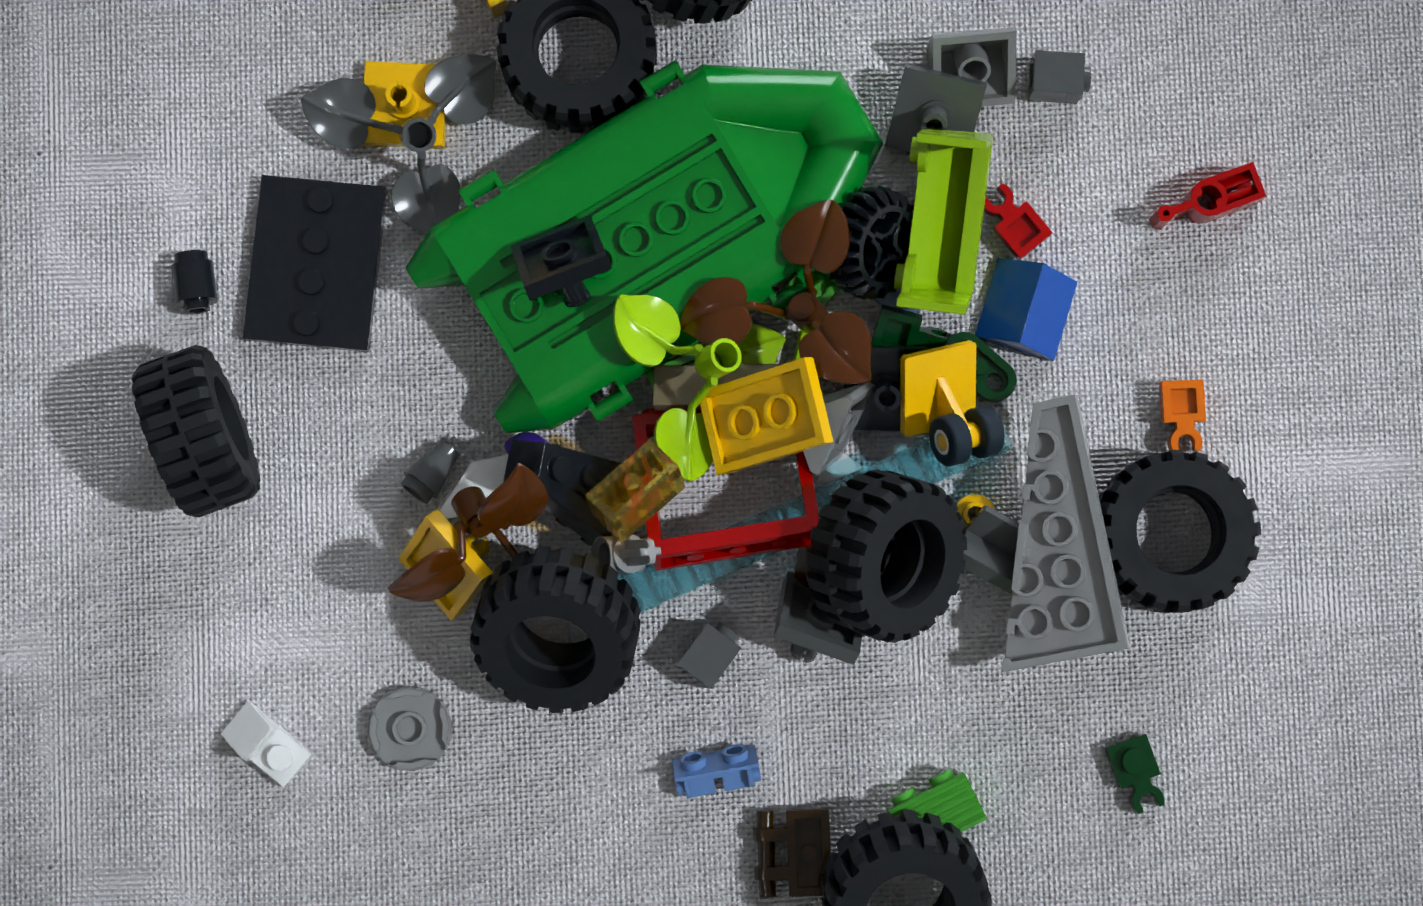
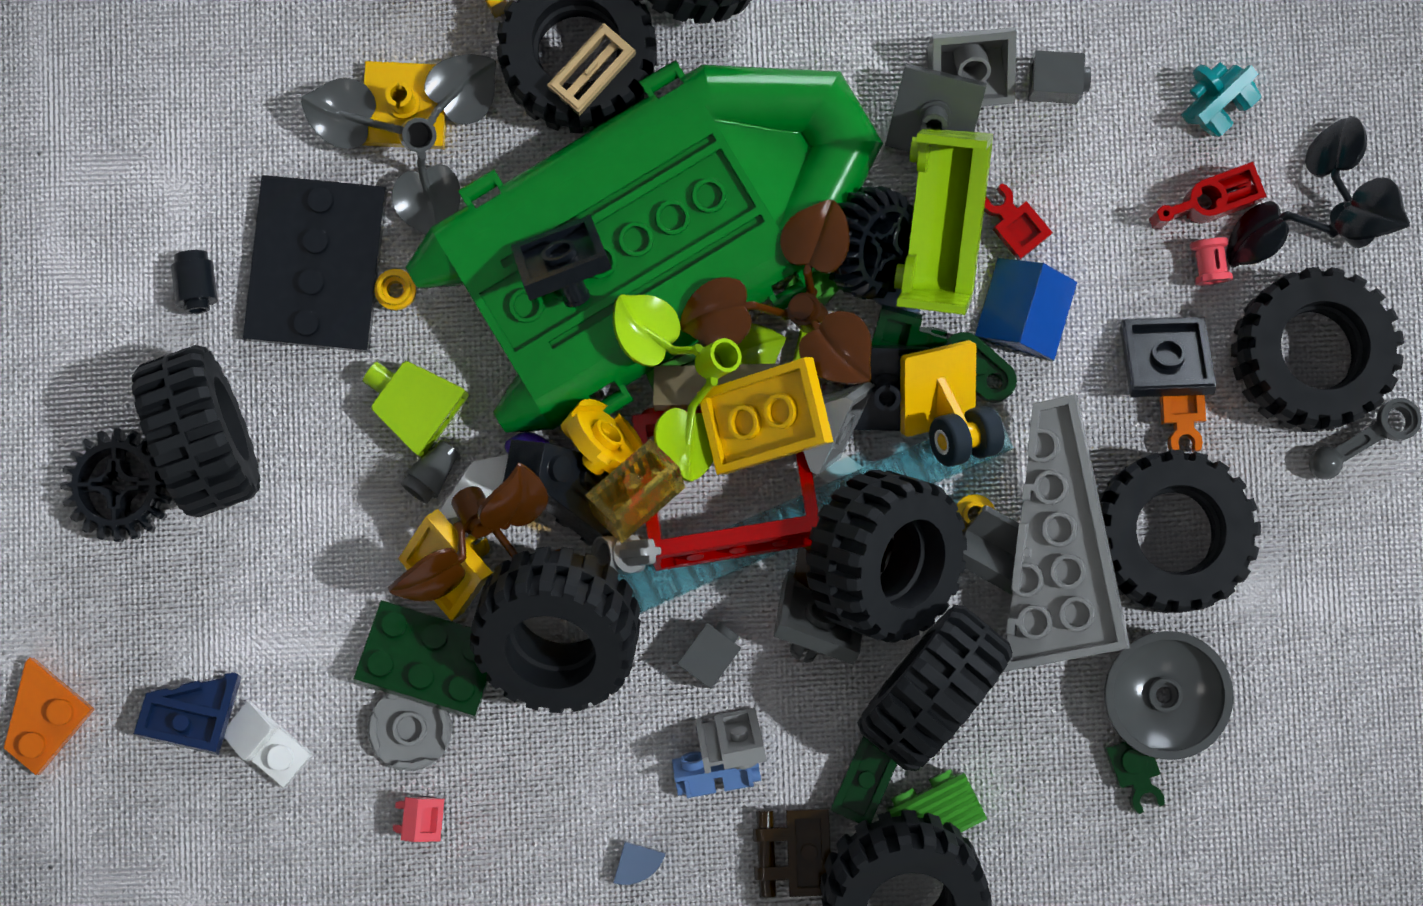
(43, 717): none -> orange wing
(119, 504): none -> black gear
(191, 715): none -> dark blue wing
(389, 278): none -> yellow plate
(414, 403): none -> lime torso
(420, 819): none -> coral tile
(422, 660): none -> dark green plate
(600, 437): none -> yellow plate
(606, 77): none -> tan tile
(637, 863): none -> sand blue tile
(731, 740): none -> light grey plate
(863, 783): none -> dark green plate
(935, 688): none -> black tyre
(1167, 357): none -> black plate
(1197, 702): none -> dark grey dish
(1211, 261): none -> coral bush
(1215, 90): none -> teal hips
(1328, 461): none -> dark grey piece
(1365, 326): none -> black tyre
(1369, 213): none -> black plant

